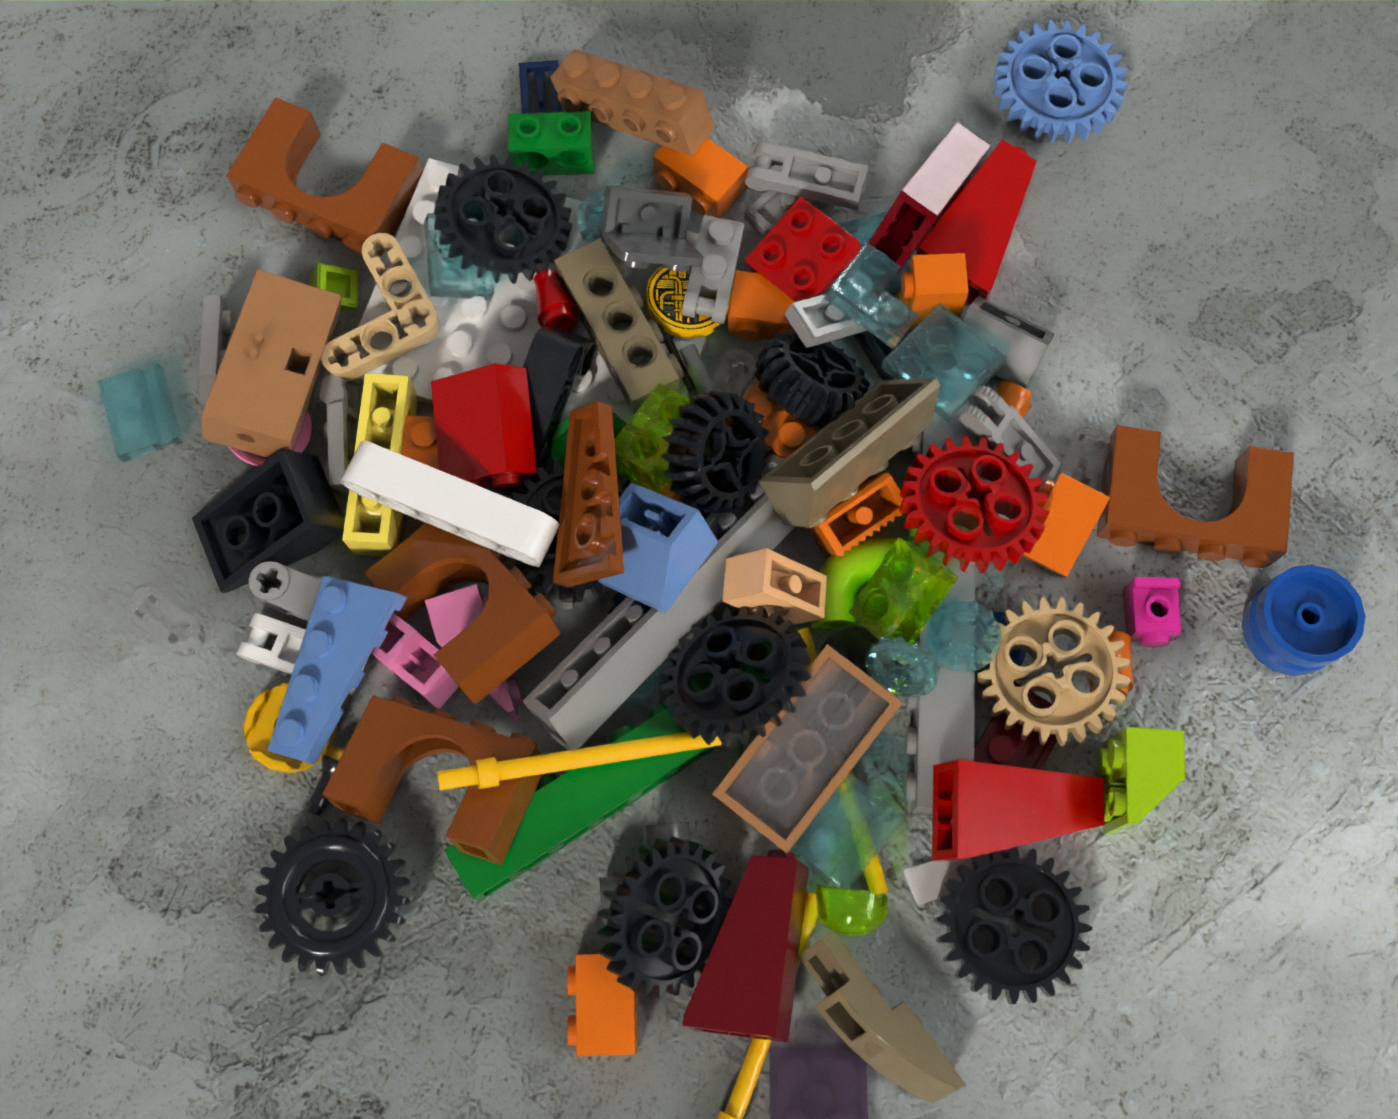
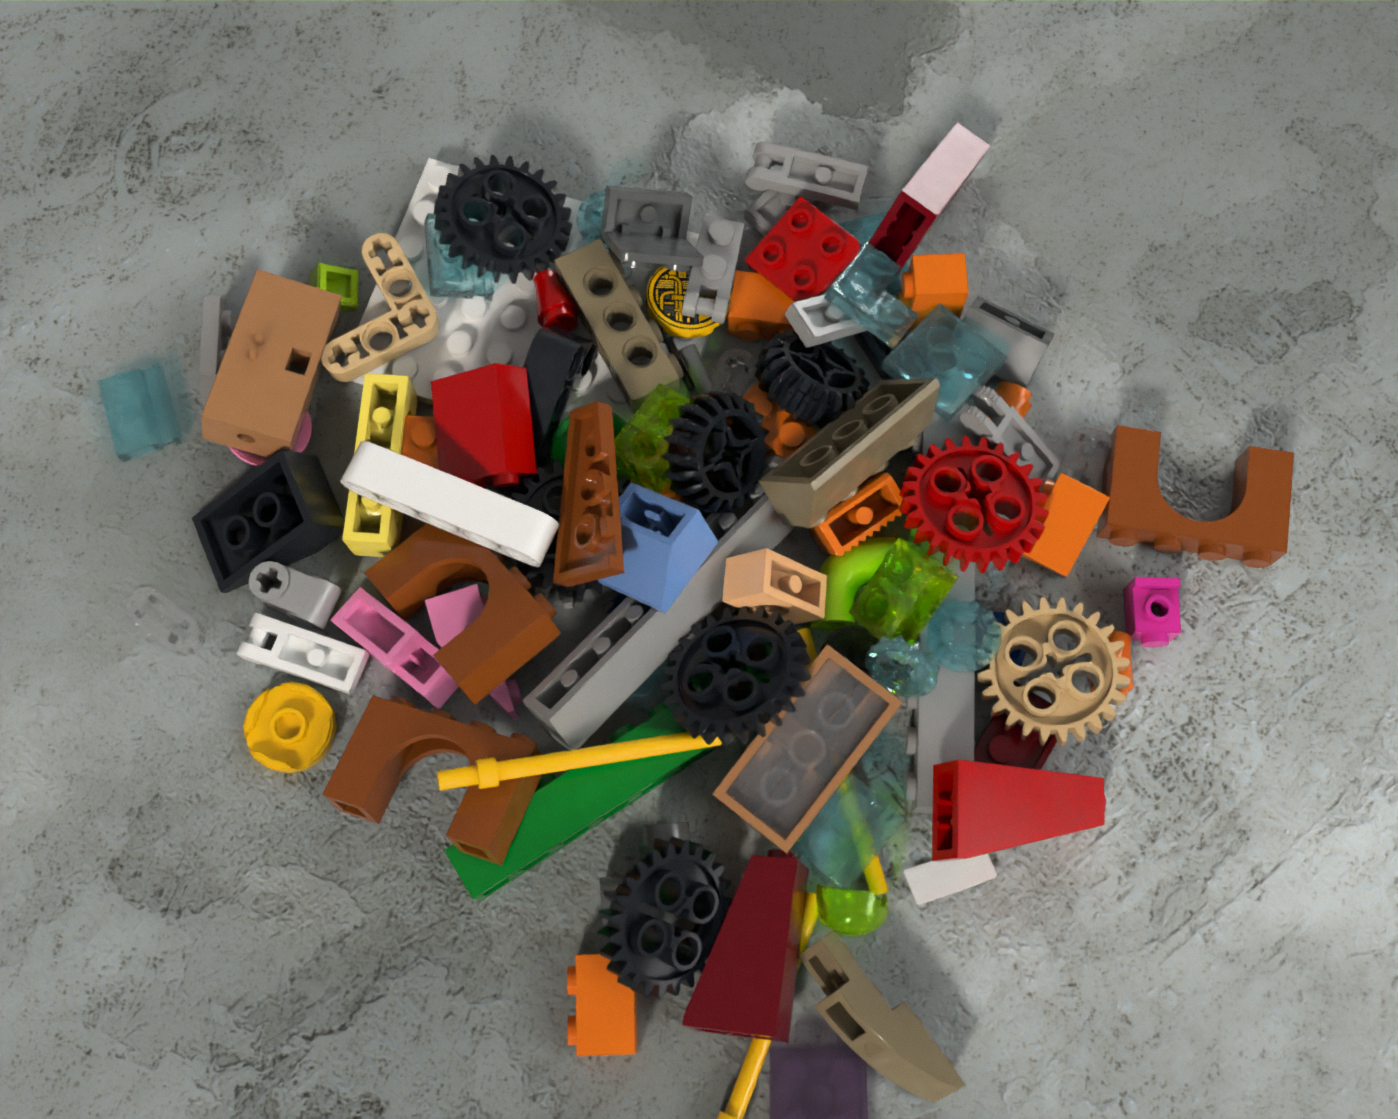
(269, 170): dark orange arch -> none
(329, 763): black piece -> none
(336, 644): medium blue wing -> none
(340, 427): light grey hinge -> none
(378, 888): black gear -> none
(538, 67): dark blue tile -> none
(553, 142): green brick -> none
(634, 101): medium nougat brick -> none
(709, 176): orange brick -> none
(984, 217): red slope -> none
(1001, 966): black gear -> none
(1059, 82): medium blue gear -> none
(1138, 773): lime slope -> none
(1303, 620): blue wheel -> none

